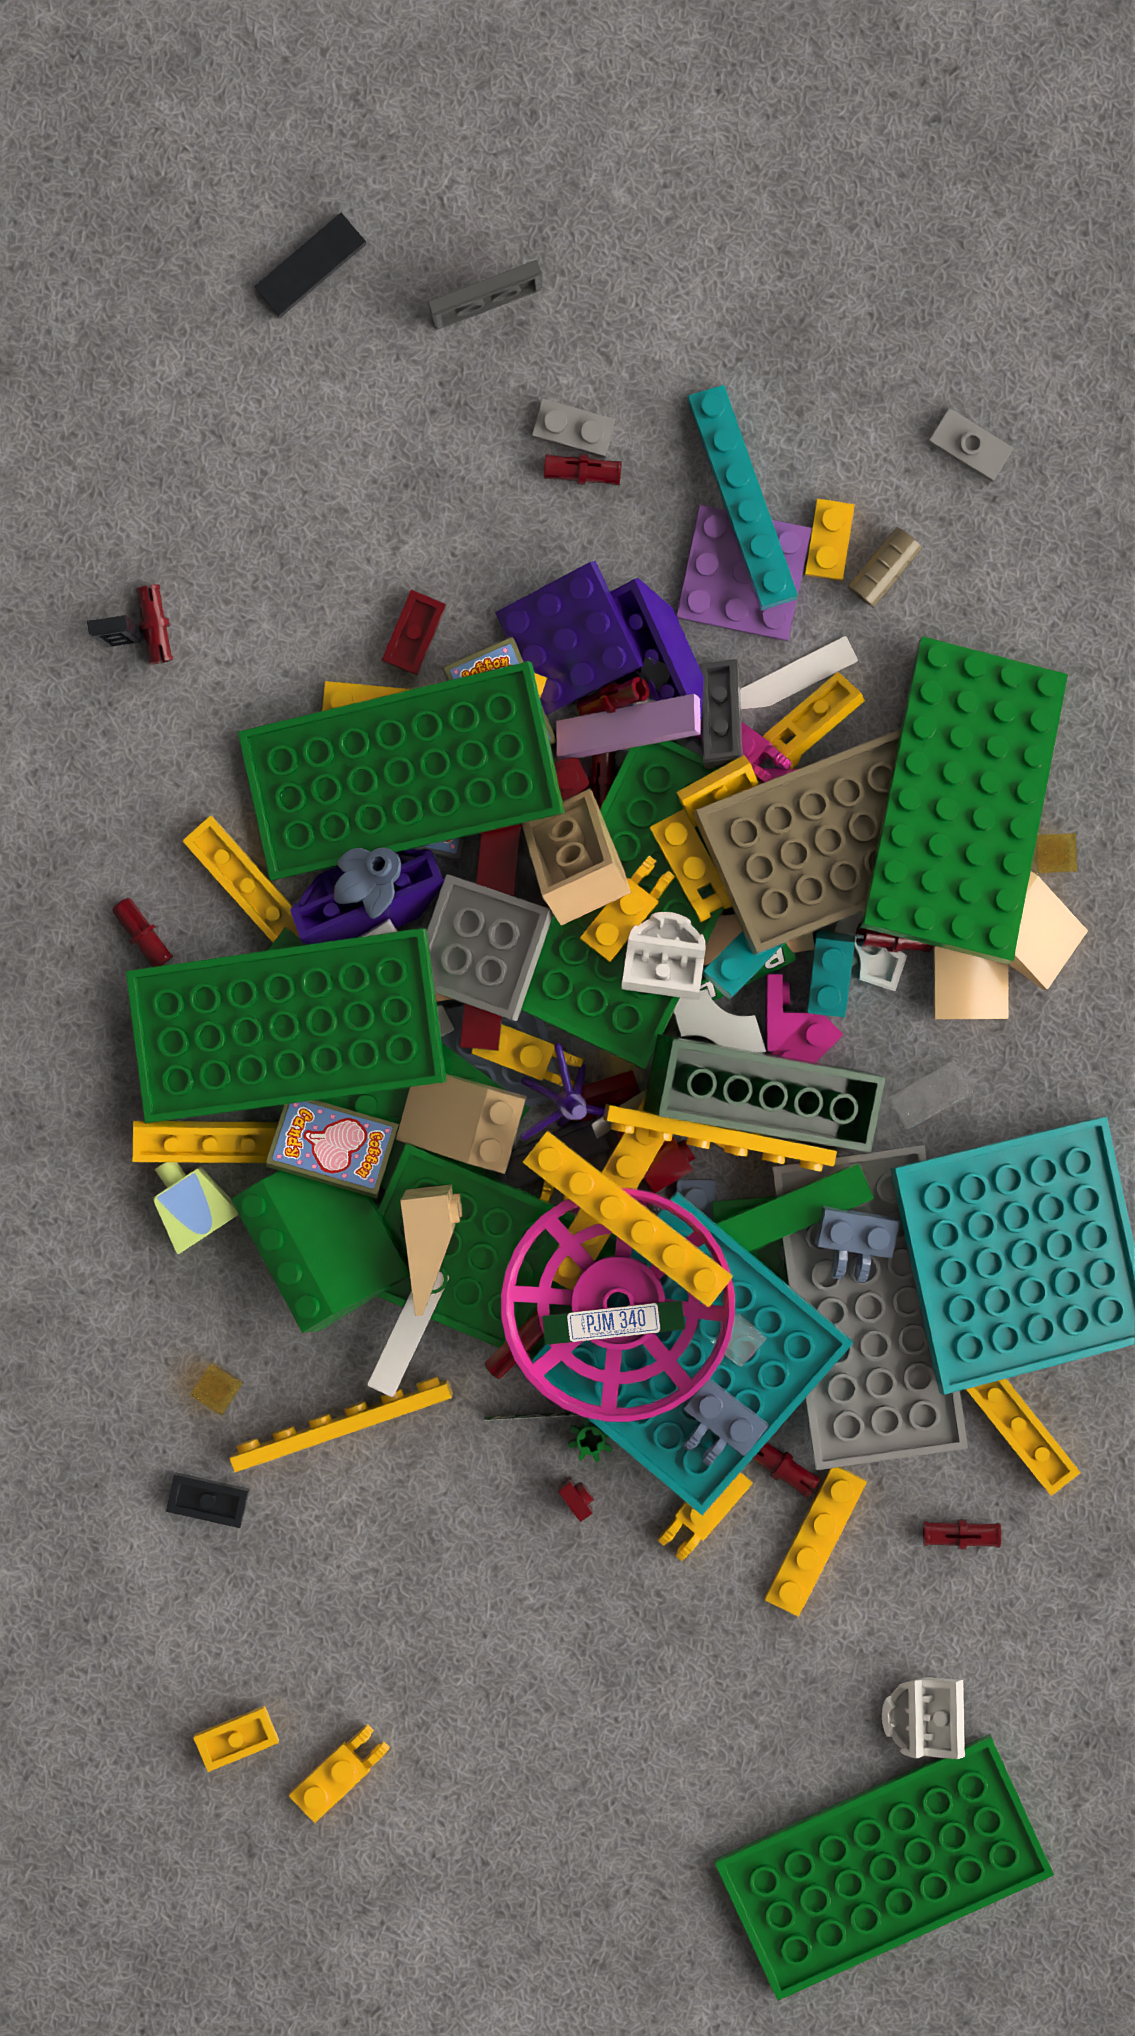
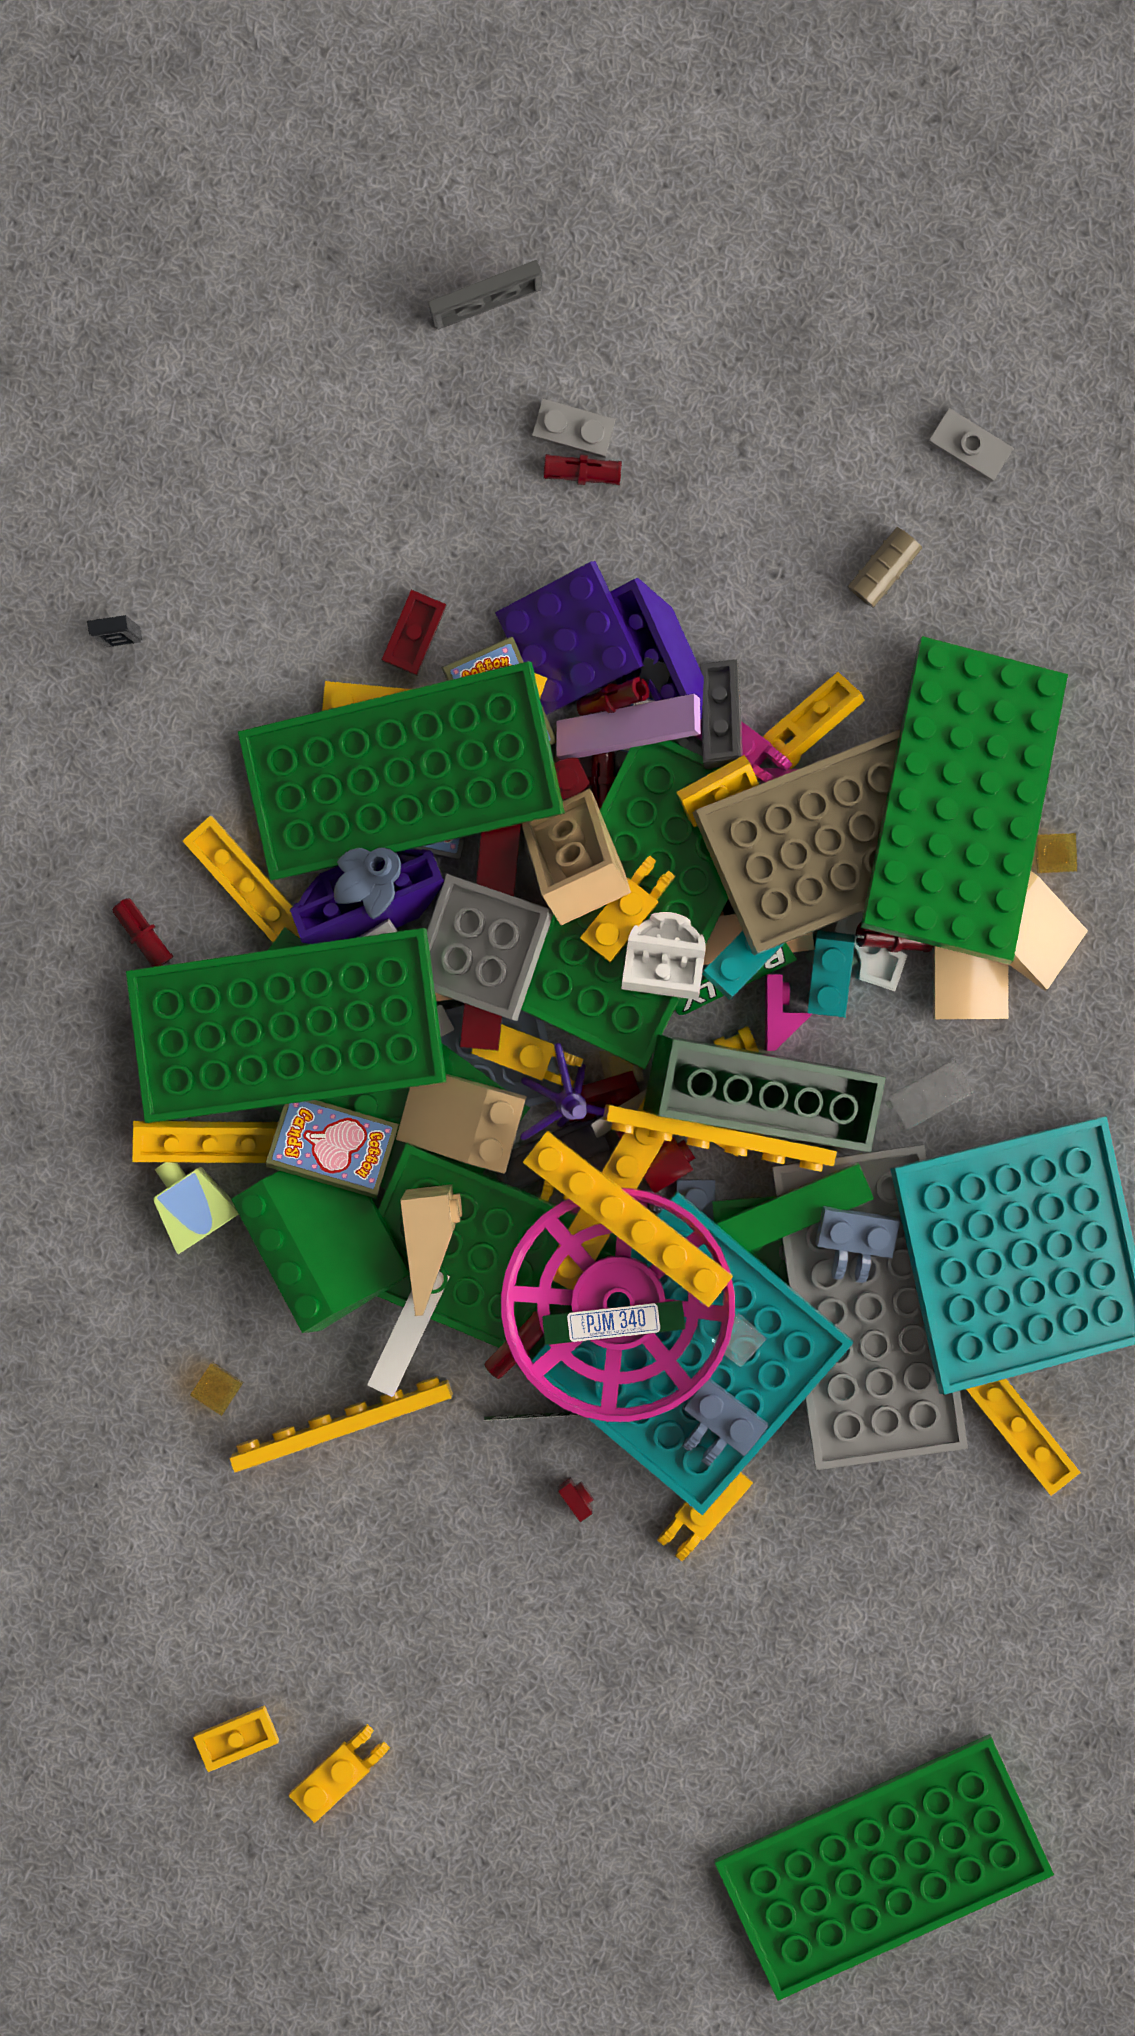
(154, 624): dark red pin -> none
(207, 1500): black plate -> none
(310, 265): black tile -> none
(584, 1446): green gear -> none
(690, 863): yellow plate -> none
(709, 1021): white tile -> none
(718, 585): medium lavender plate -> none
(742, 497): teal plate -> none
(786, 1469): dark red pin -> none
(798, 675): white sticker -> none
(810, 1039): dark pink plate -> none
(815, 1540): yellow plate -> none
(829, 539): yellow plate -> none
(926, 1718): white slope -> none
(962, 1534): dark red pin -> none

